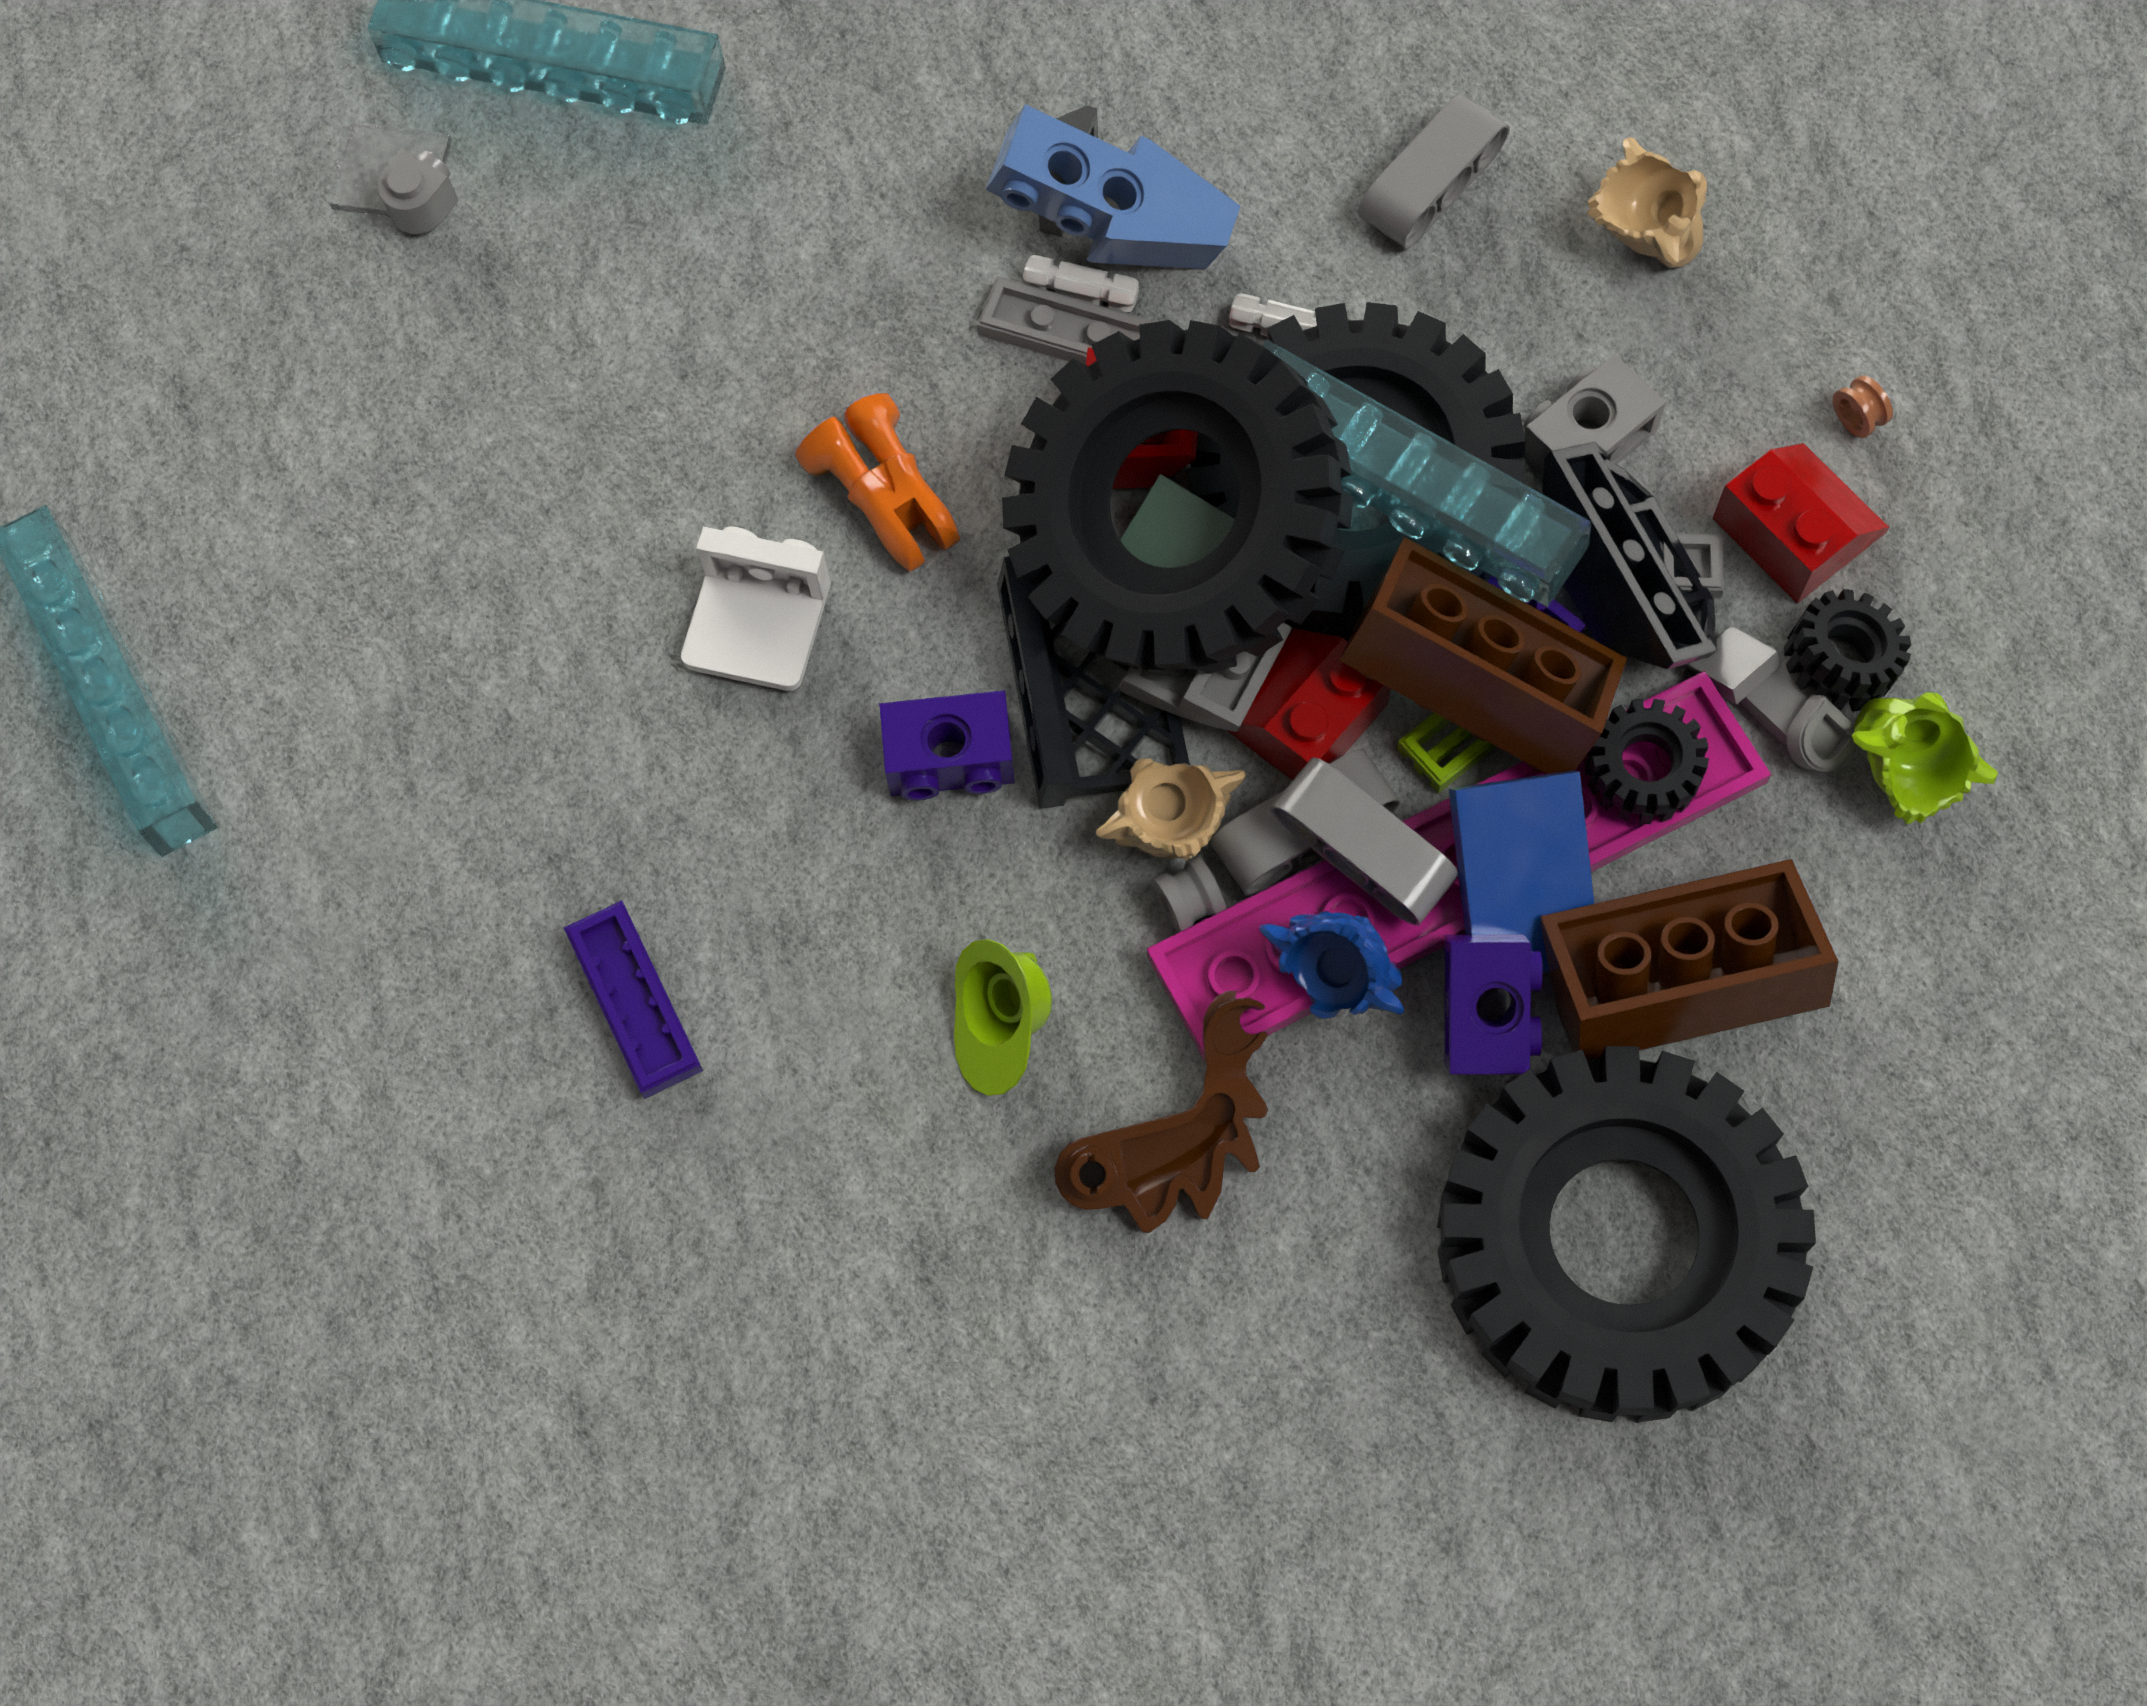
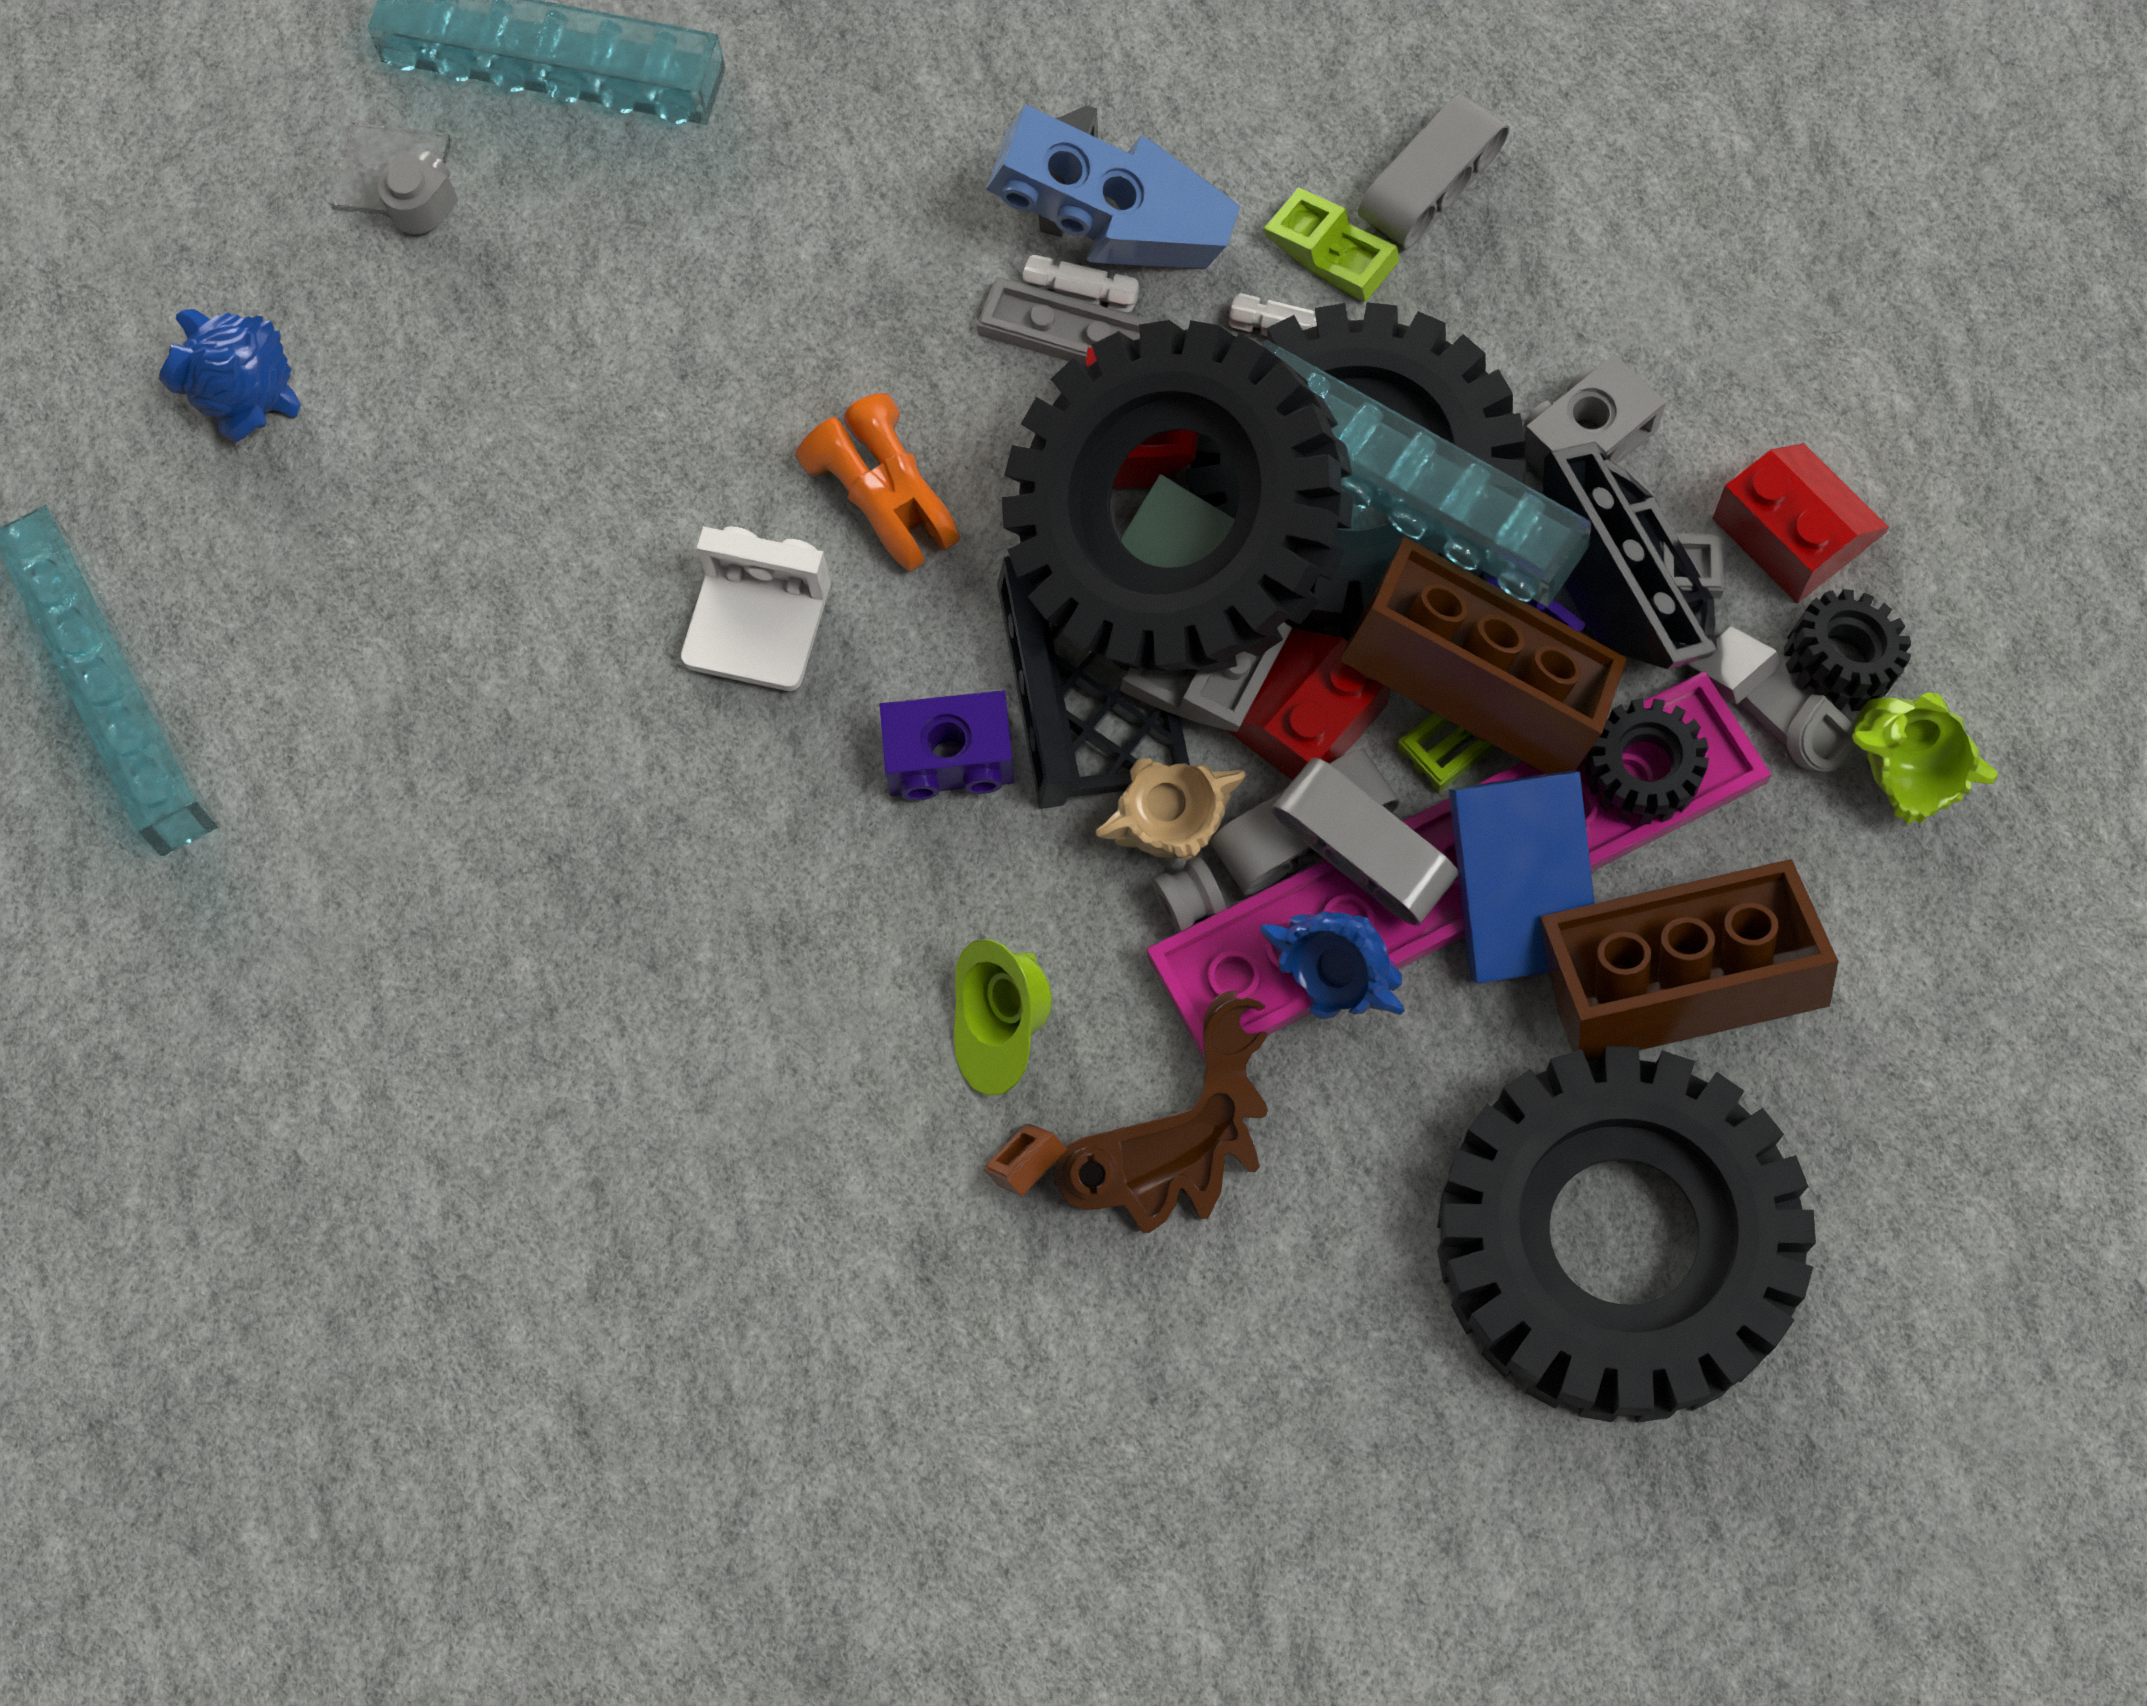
(230, 371): none -> blue hair
(633, 999): dark purple plate -> none
(1024, 1159): none -> dark orange tile
(1326, 244): none -> lime slope
(1470, 969): dark purple brick -> none
(1652, 206): tan hair -> none
(1862, 406): nougat bush -> none

